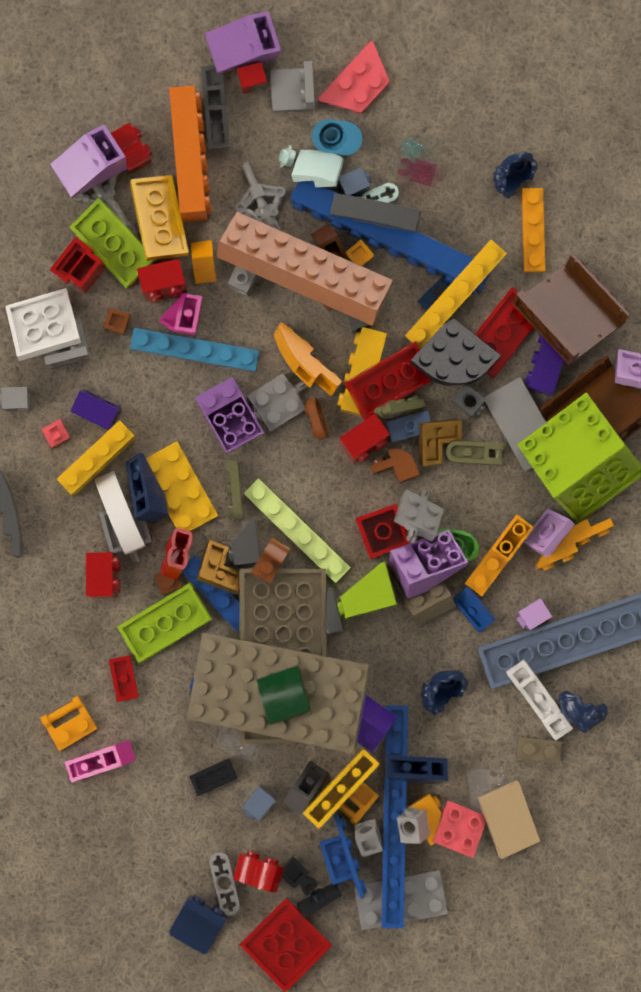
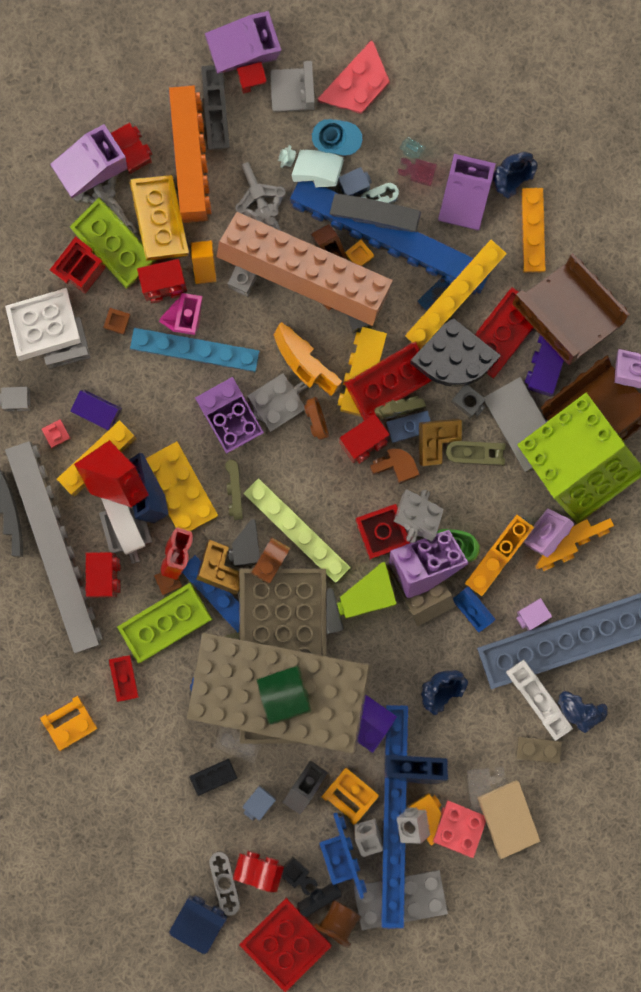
(53, 547): none -> light grey brick
(100, 761): dark pink slope -> none
(111, 476): none -> red slope
(339, 923): none -> reddish brown piece
(341, 788): yellow brick -> none
(466, 192): none -> medium lavender slope

